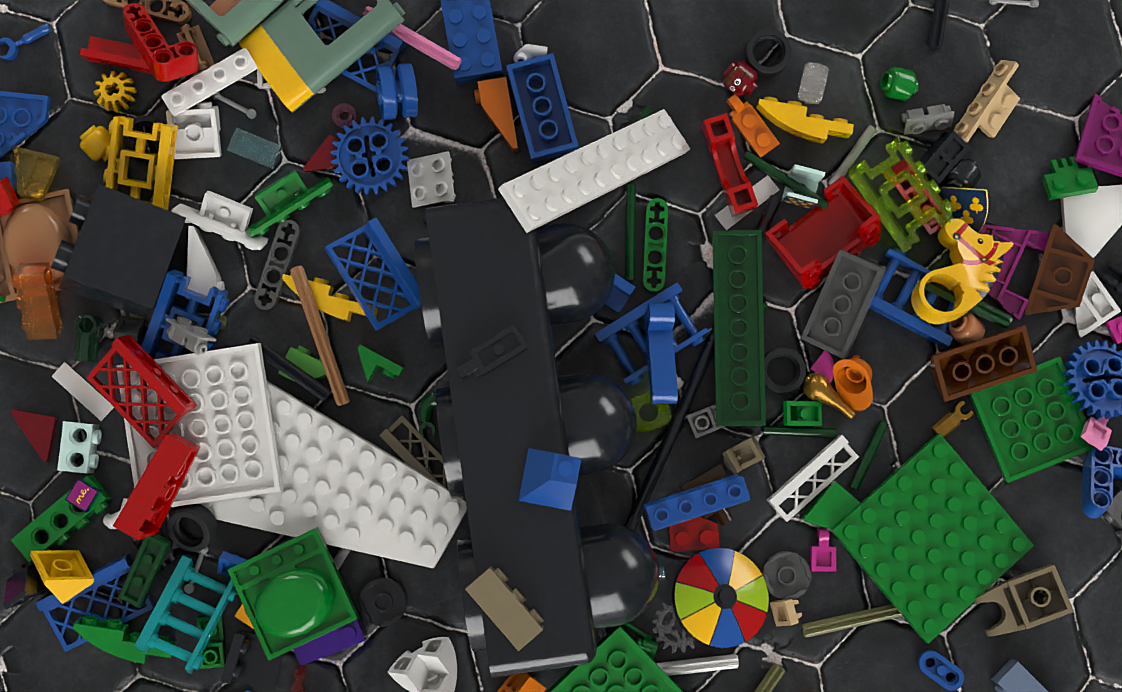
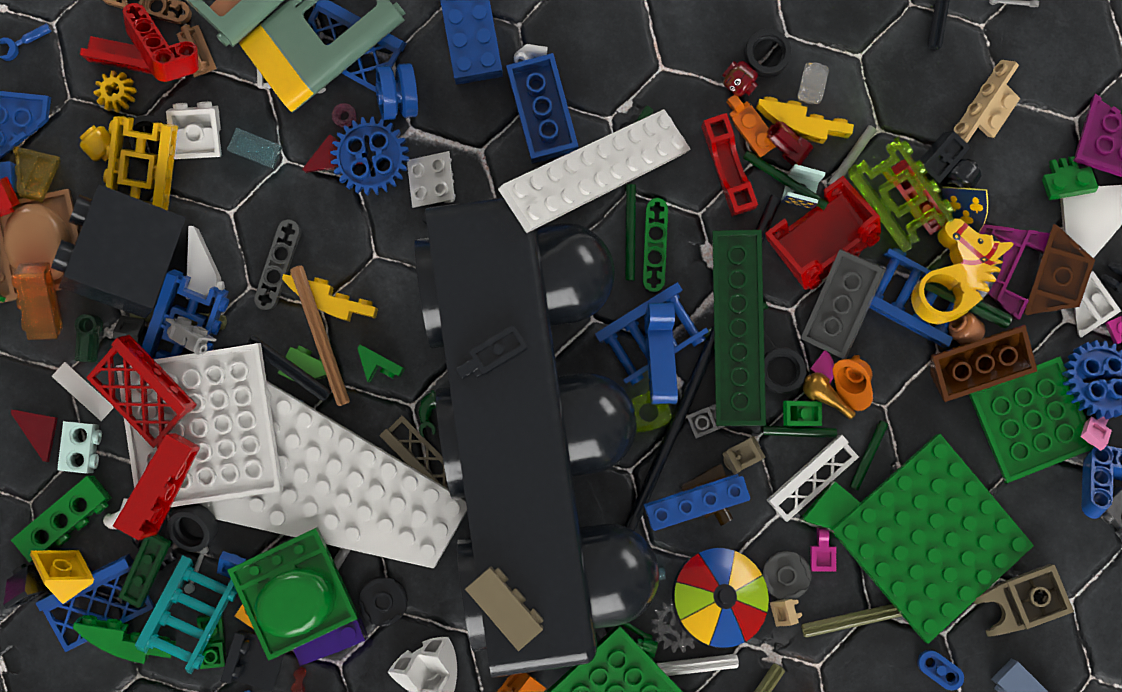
(83, 495): magenta tile -> none
(209, 82): white bracket -> none
(224, 218): white bracket -> none
(251, 113): light grey hinge -> none
(285, 197): green bracket -> none
(393, 263): blue fence -> none
(424, 45): bright pink axle -> none
(496, 104): orange slope -> none
(549, 479): blue slope -> none
(620, 294): blue panel -> none
(694, 535): red wing -> none
(762, 191): white sticker -> none
(794, 147): none -> dark red piece
(899, 83): green head -> none
(938, 118): light grey hinge -> none
(951, 420): pearl gold bar -> none

